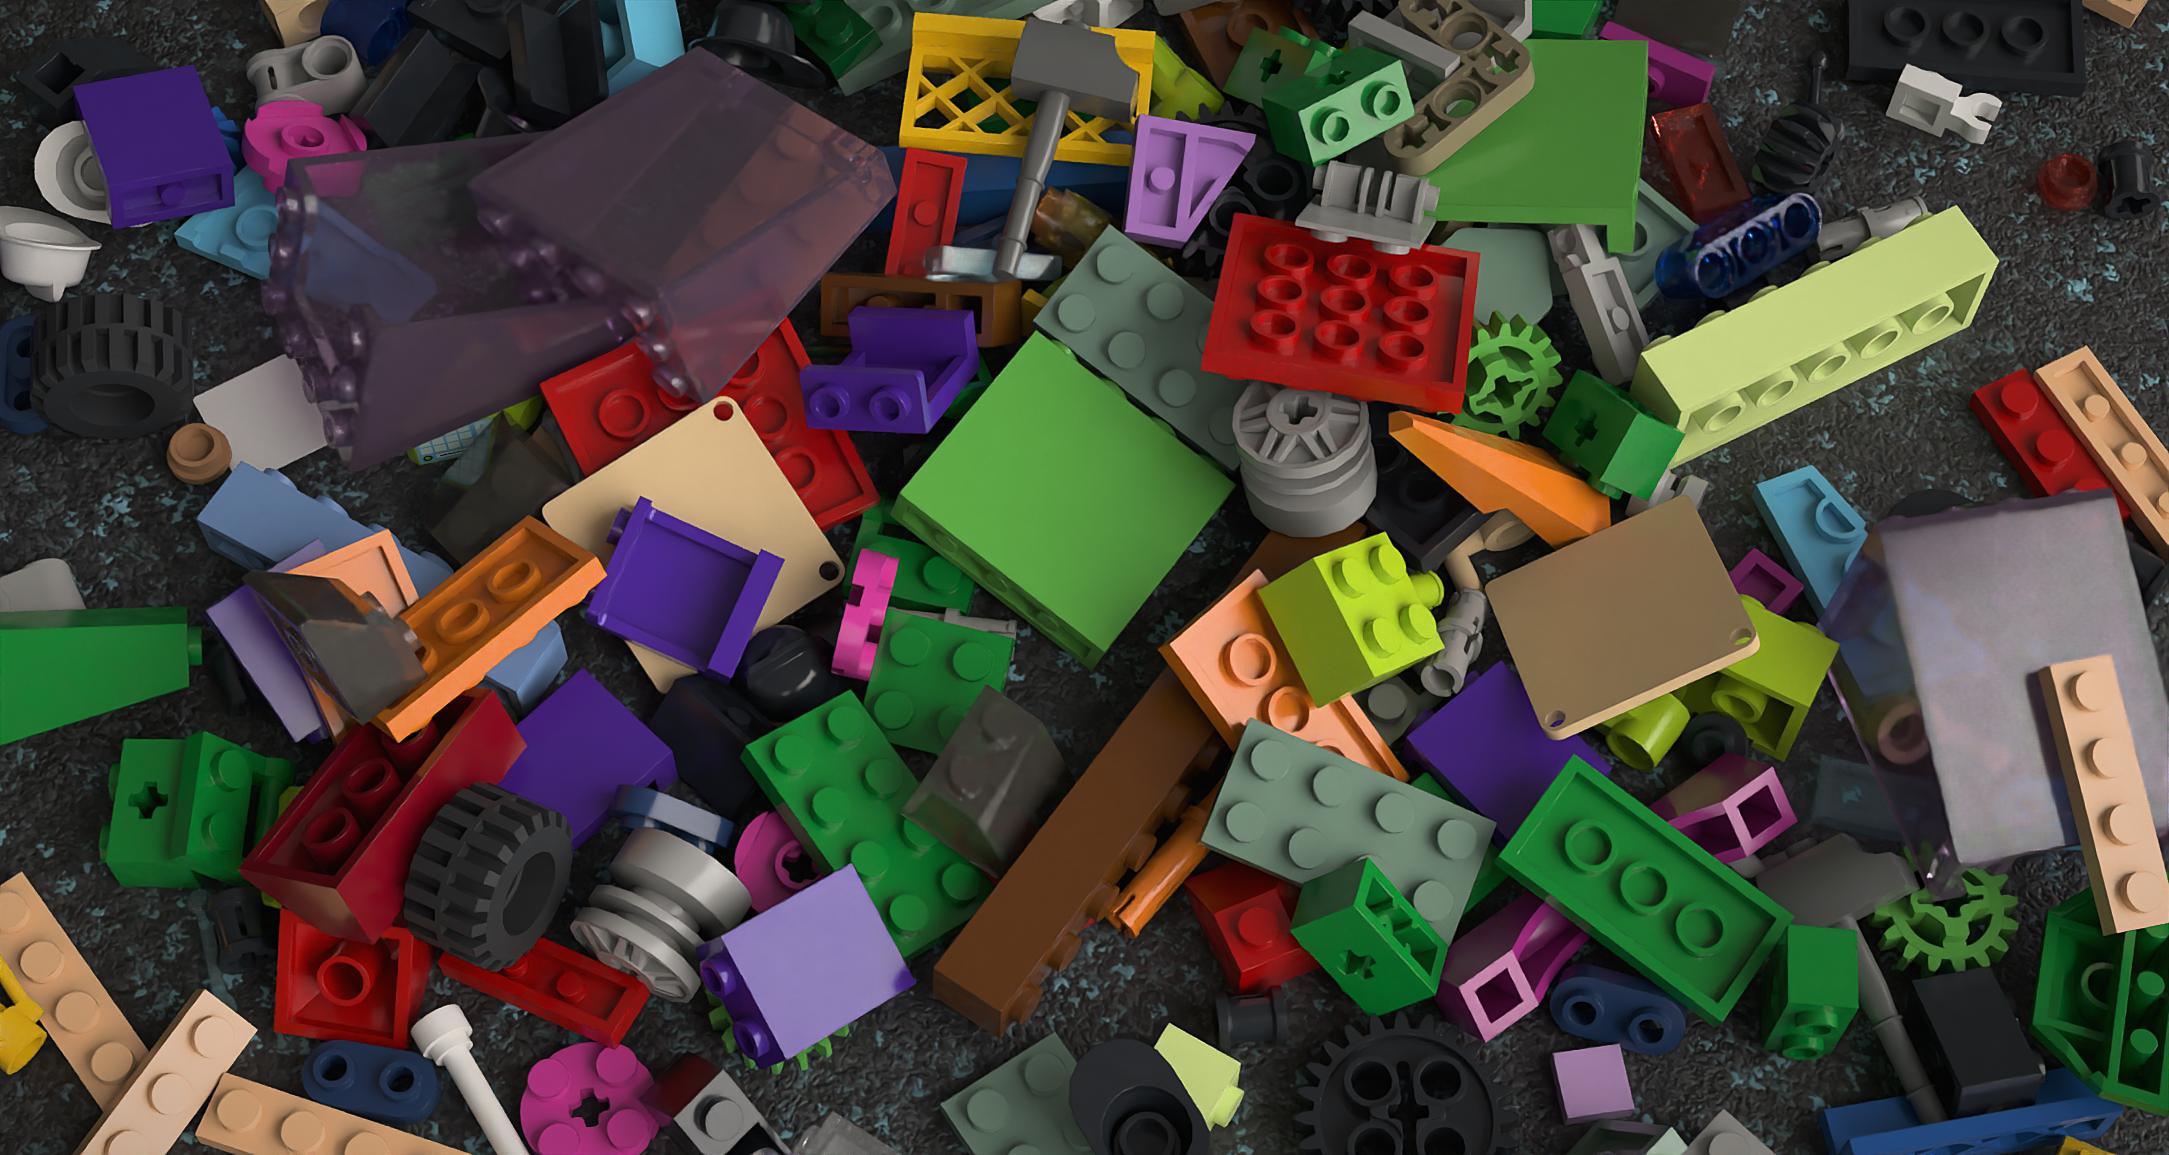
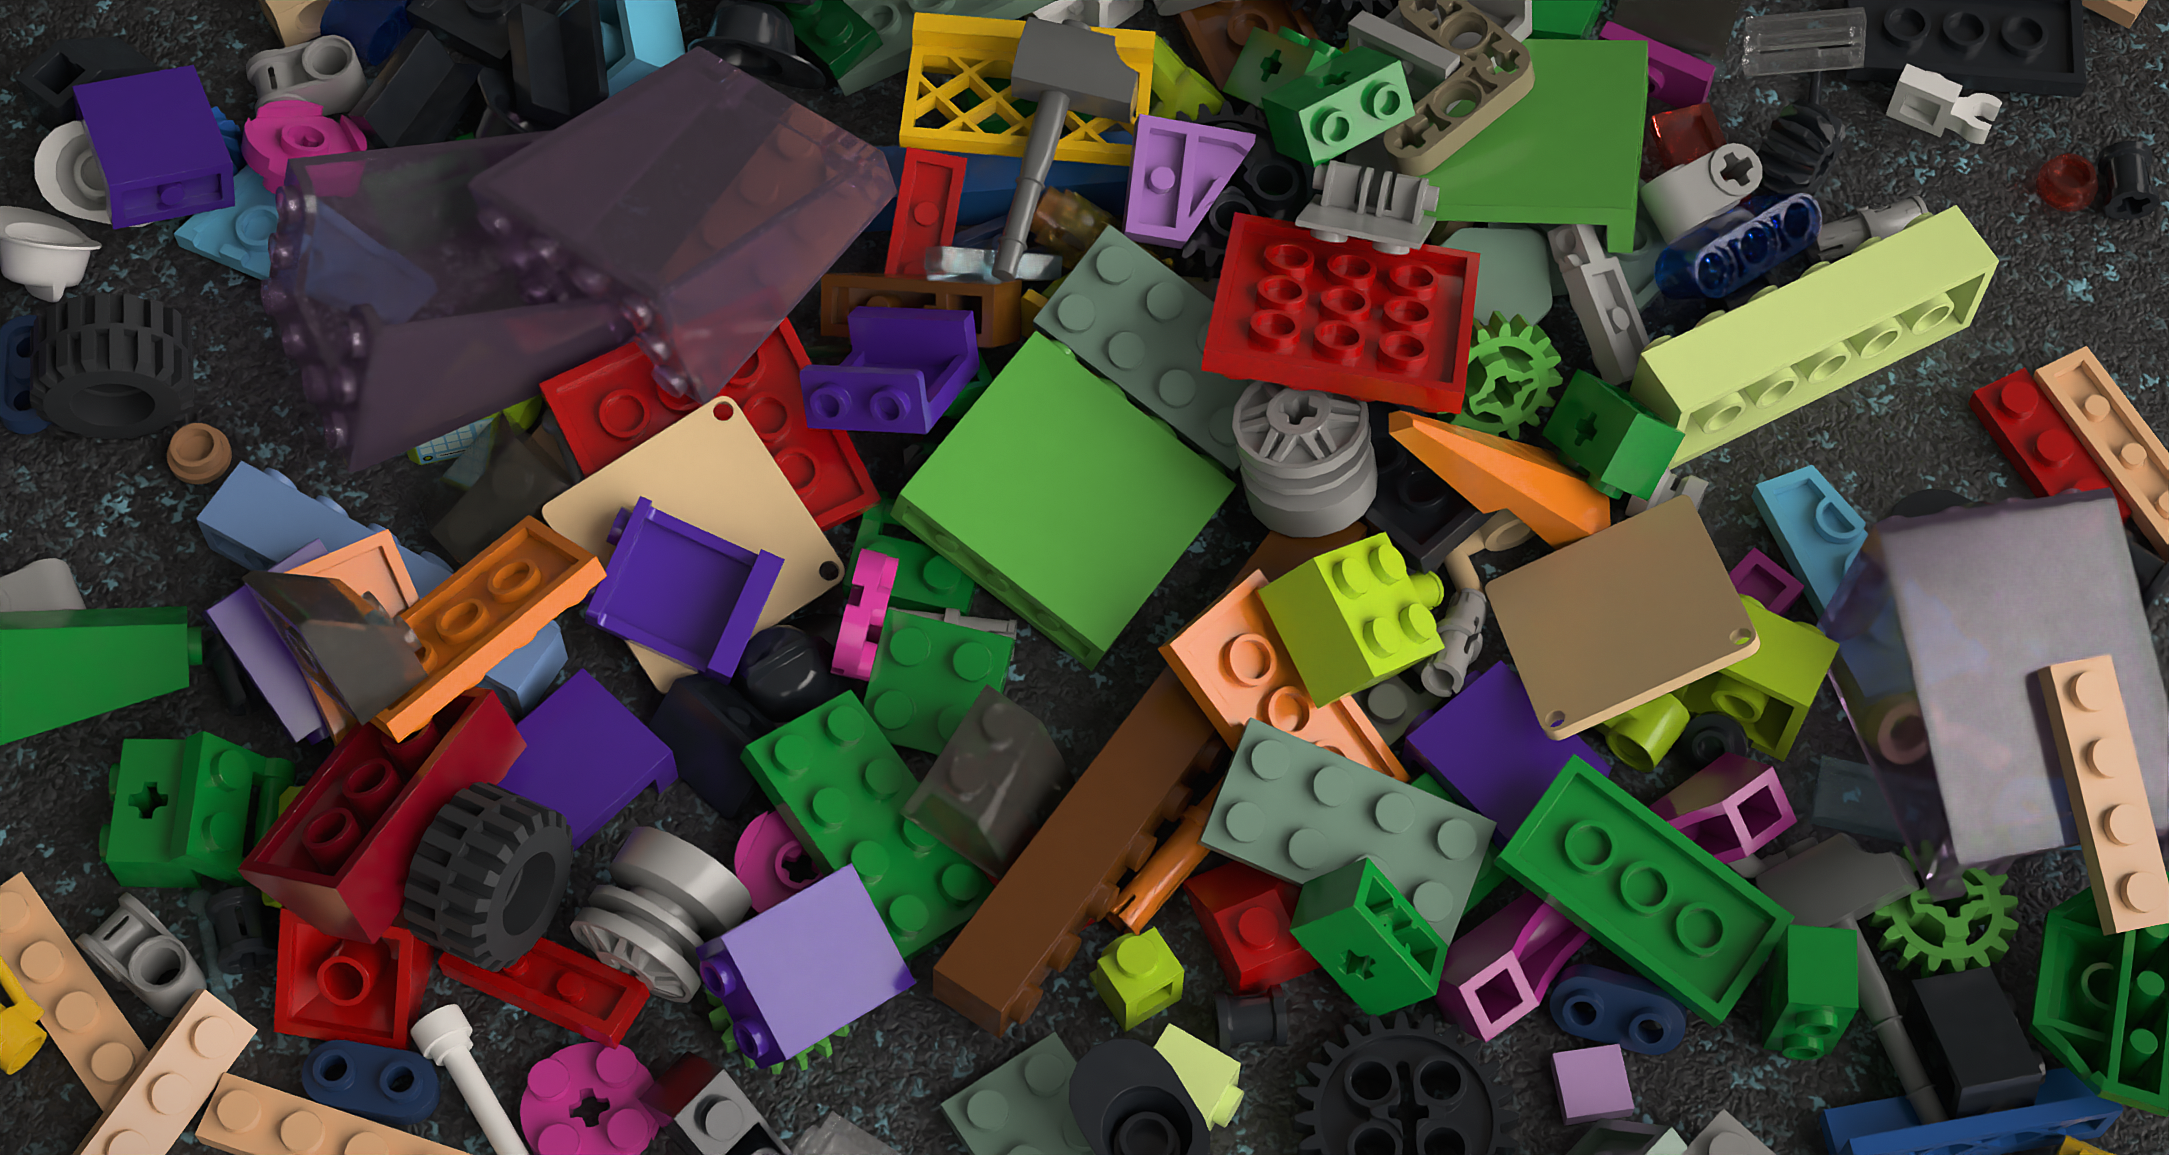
(137, 951): none -> light grey piece
(264, 415): white sticker -> none
(650, 808): dark blue plate -> none
(1138, 977): none -> lime brick
(1698, 193): none -> light grey piece
(1804, 34): none -> clear tile

